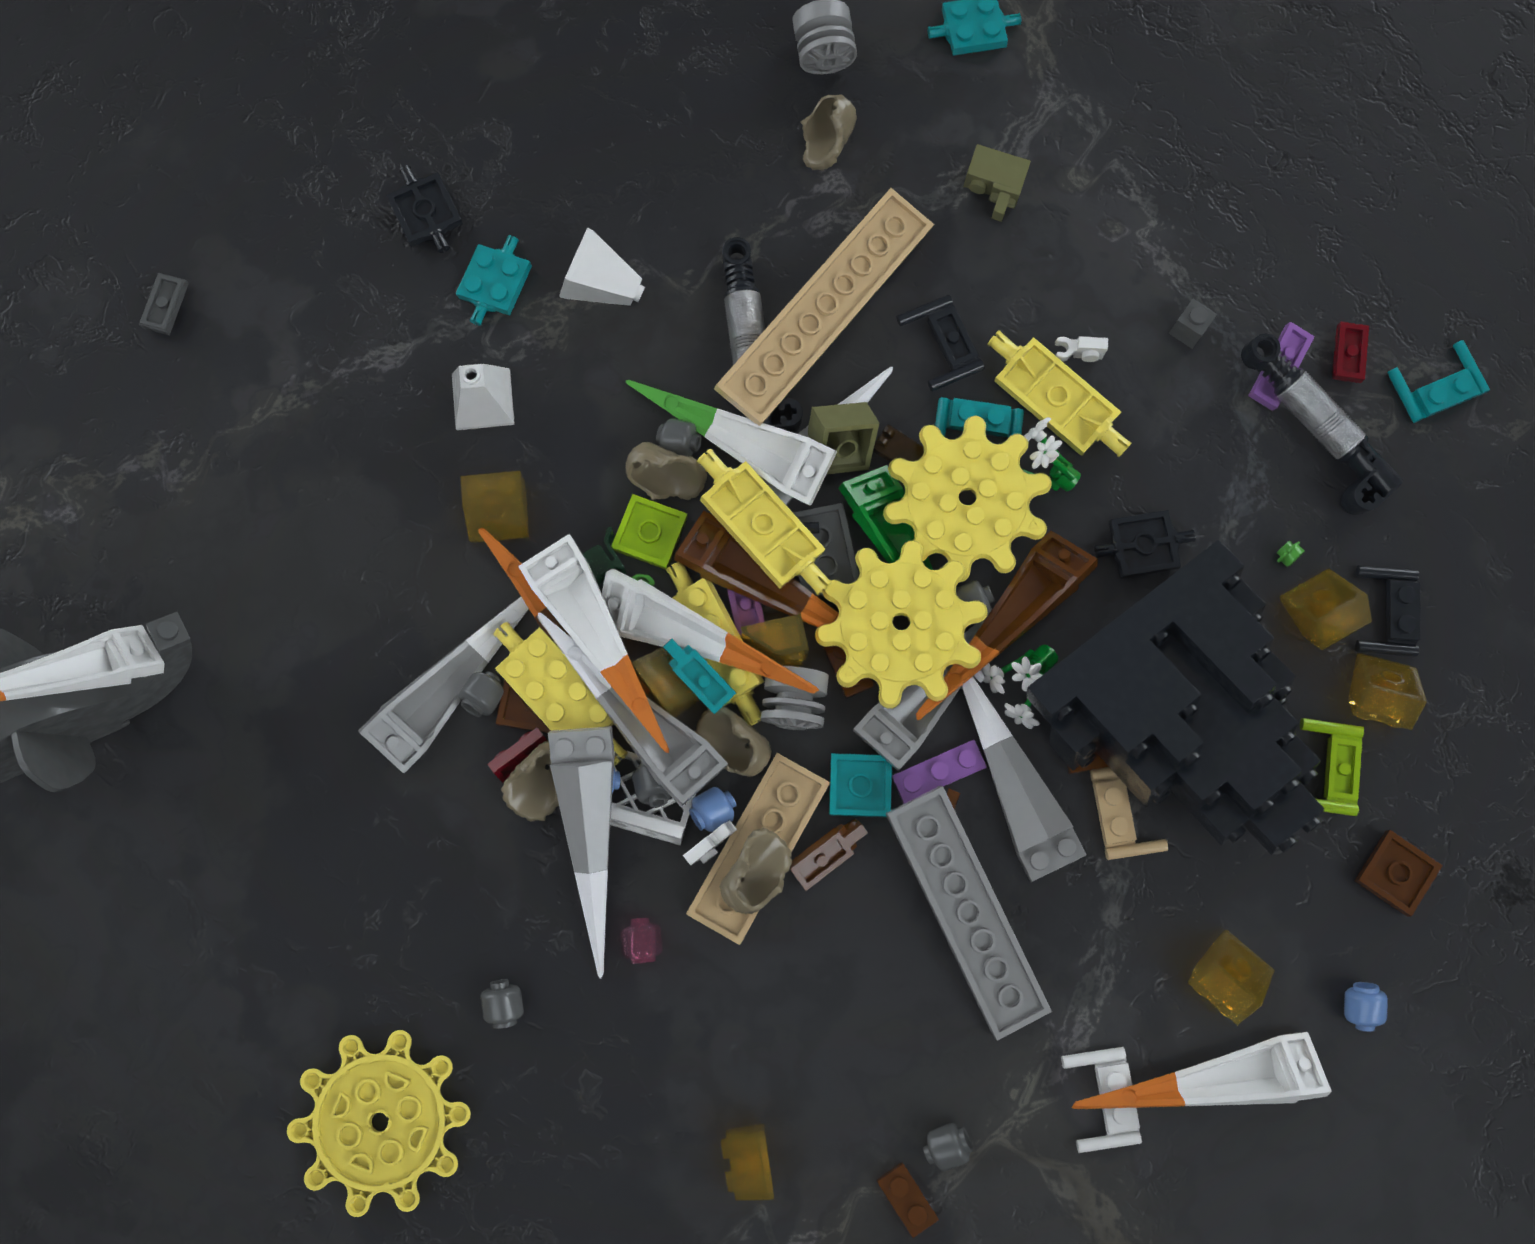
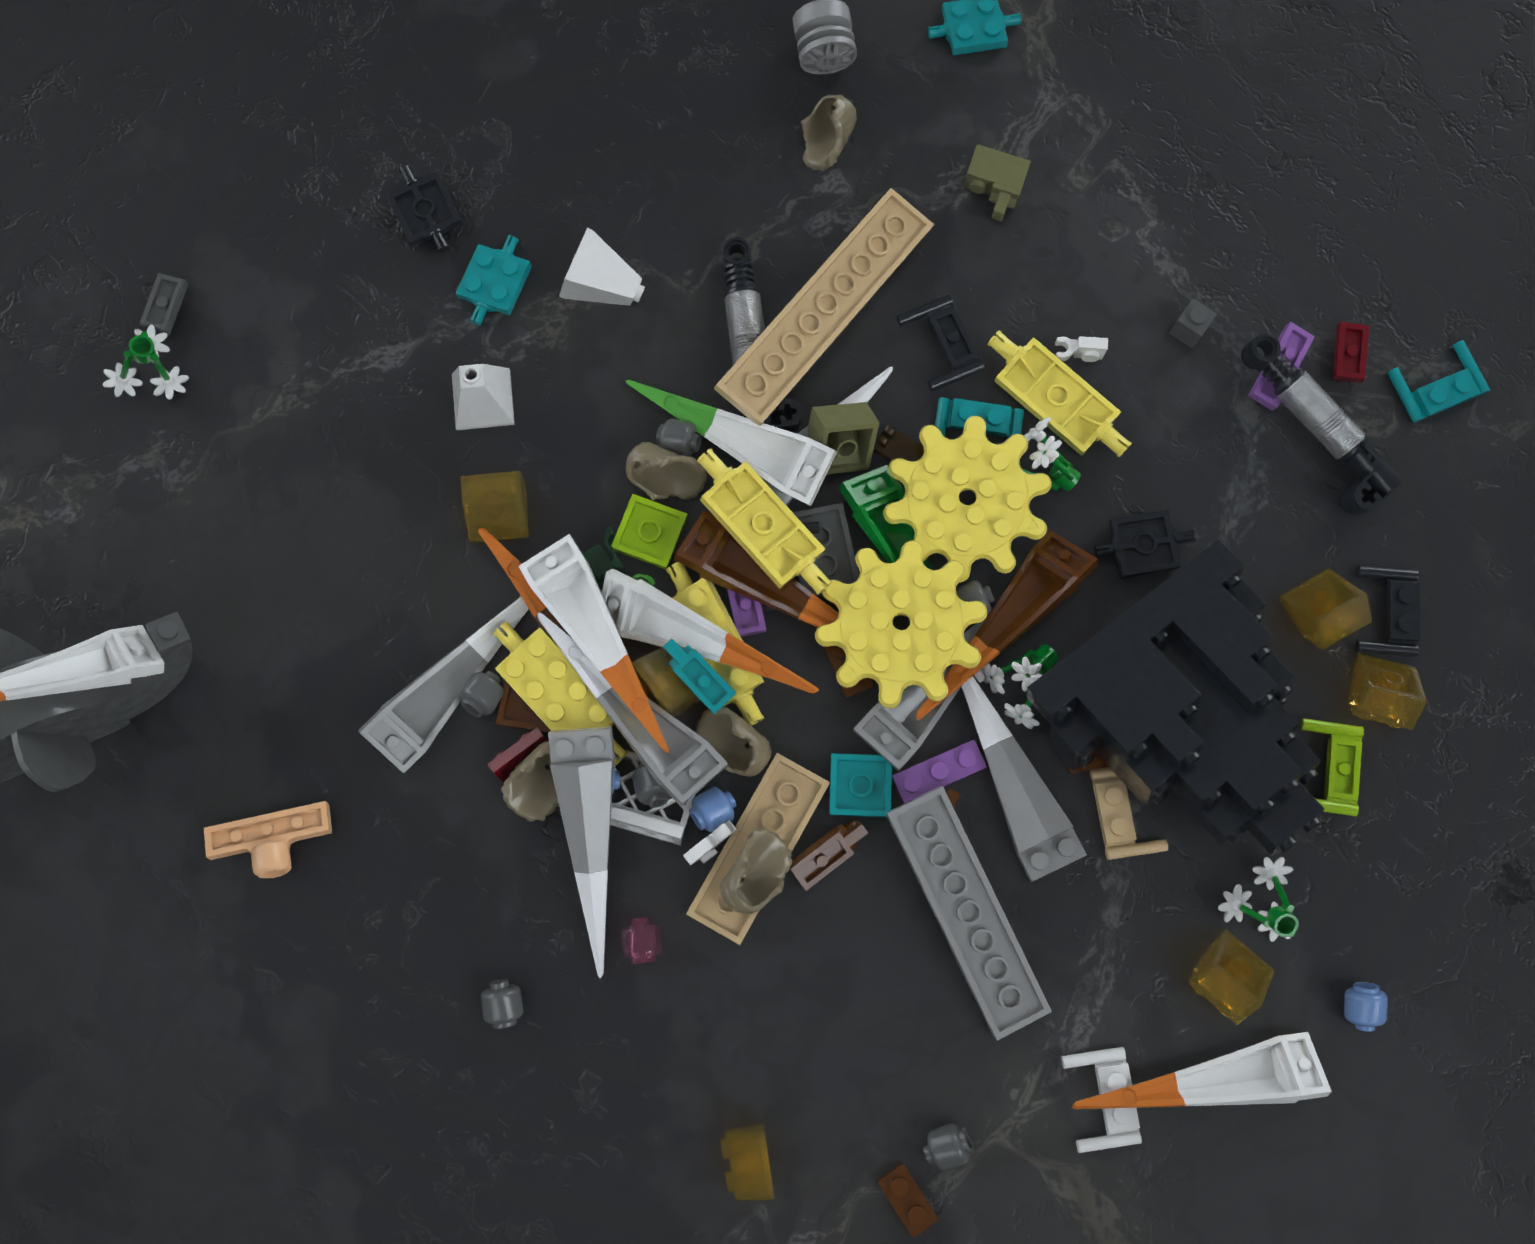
(144, 349): none -> white plant
(268, 837): none -> light nougat plate
(343, 1129): light yellow plate -> none
(779, 640): clear yellow slope -> none
(795, 707): light grey wheel -> none
(1279, 918): none -> plant
(1290, 553): bright green plate -> none
(1398, 873): reddish brown plate -> none

